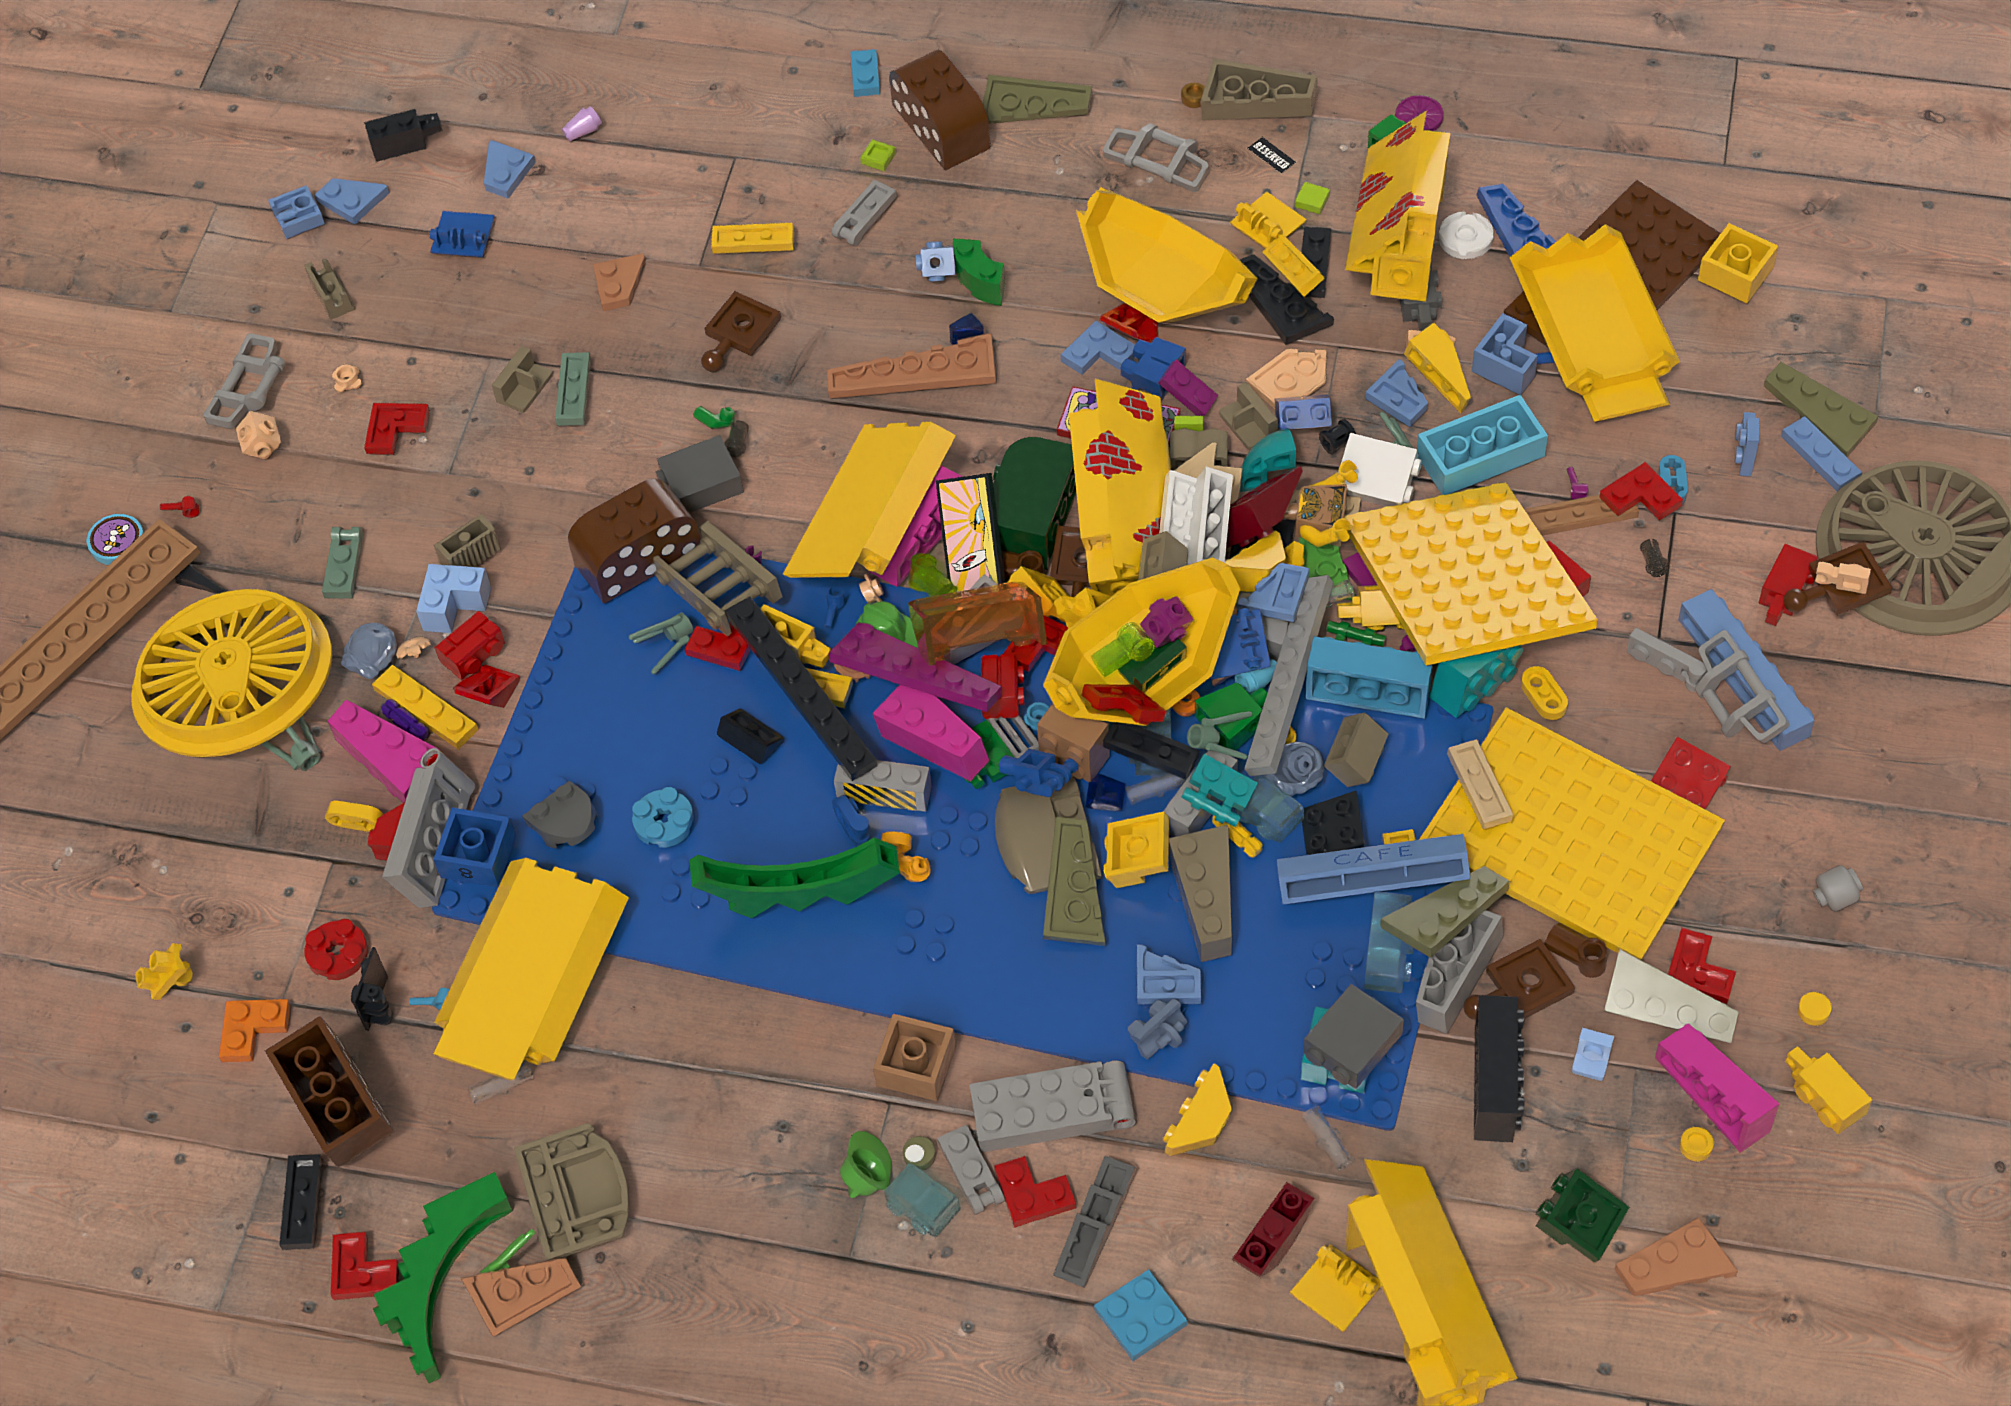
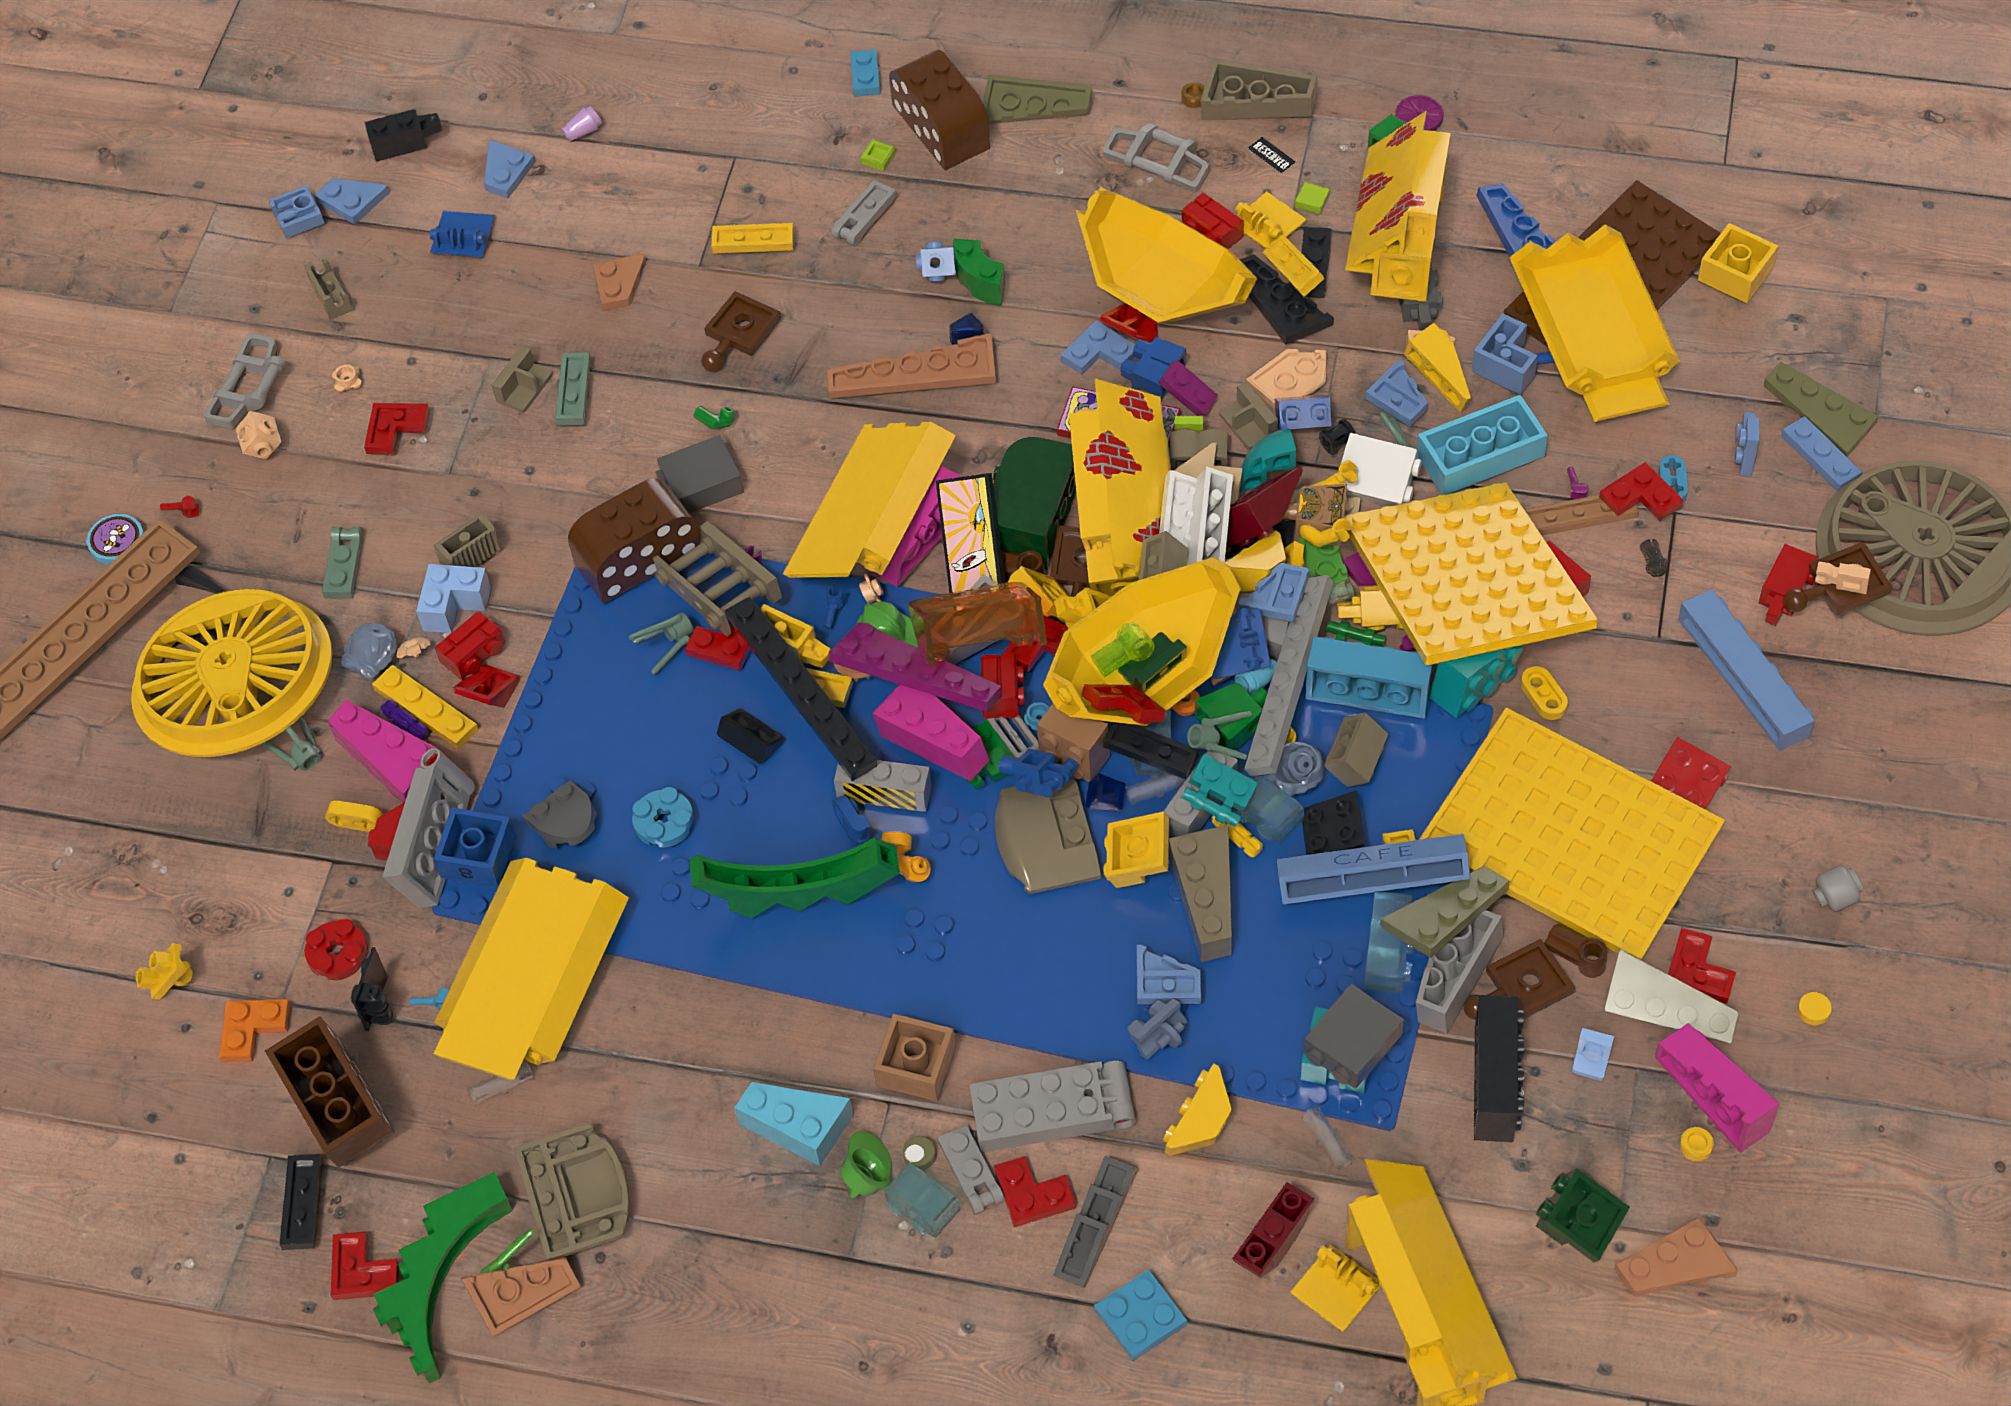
(736, 441): clear smoke pin -> none
(795, 1118): none -> medium azure wedge
(926, 578): clear neon green piece -> none
(1072, 895): olive wing -> none
(1166, 621): magenta brick -> none
(1213, 221): none -> red brick
(1466, 235): white tile -> none
(1480, 784): tan plate -> none
(1666, 658): light grey plate -> none
(1738, 719): light grey bar -> none
(1828, 1089): yellow hinge -> none

